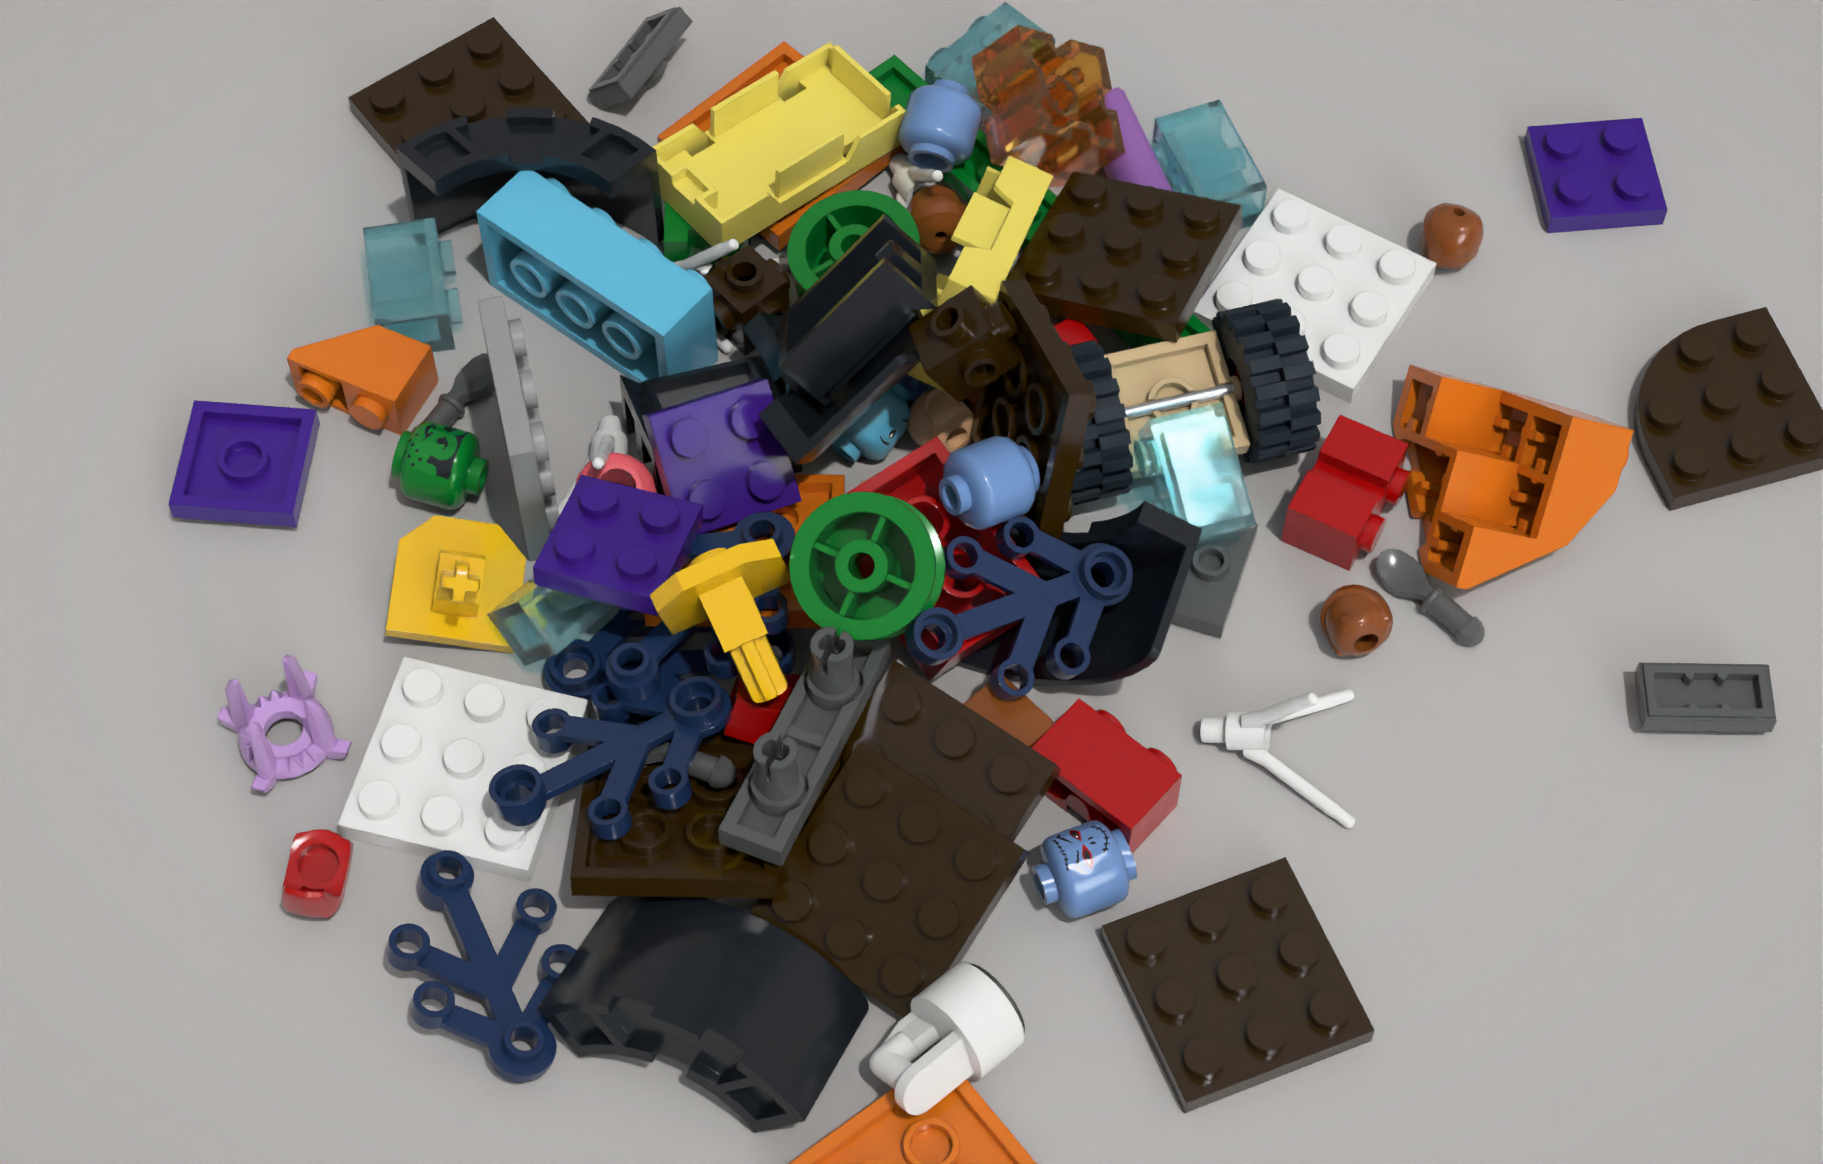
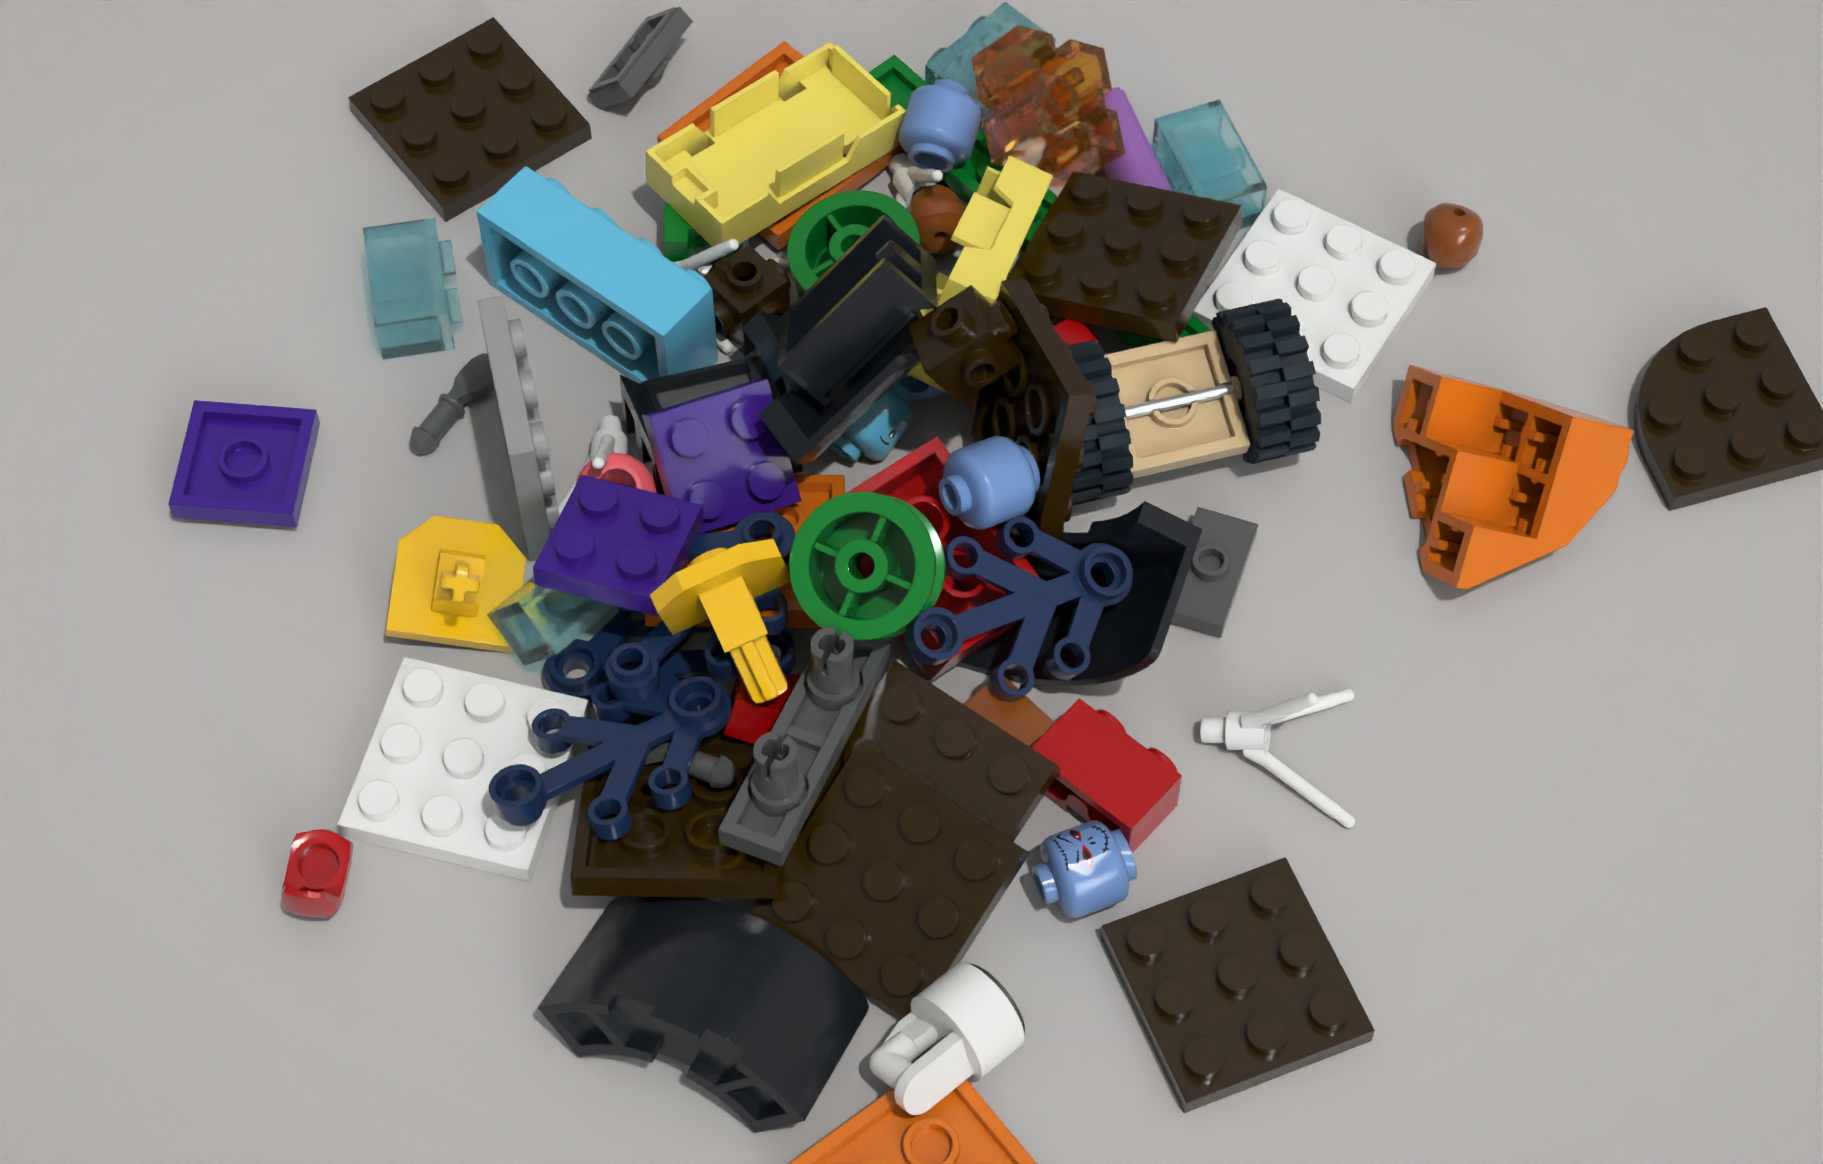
(298, 703): lavender piece -> none
(367, 374): orange slope -> none
(439, 465): green head -> none
(462, 165): black panel -> none
(484, 972): dark blue plant -> none
(942, 416): light nougat piece -> none
(1196, 471): clear light blue brick -> none
(1346, 492): red brick -> none
(1356, 620): dark orange piece -> none
(1407, 579): dark grey piece -> none
(1595, 175): dark purple plate -> none
(1705, 697): dark grey plate -> none

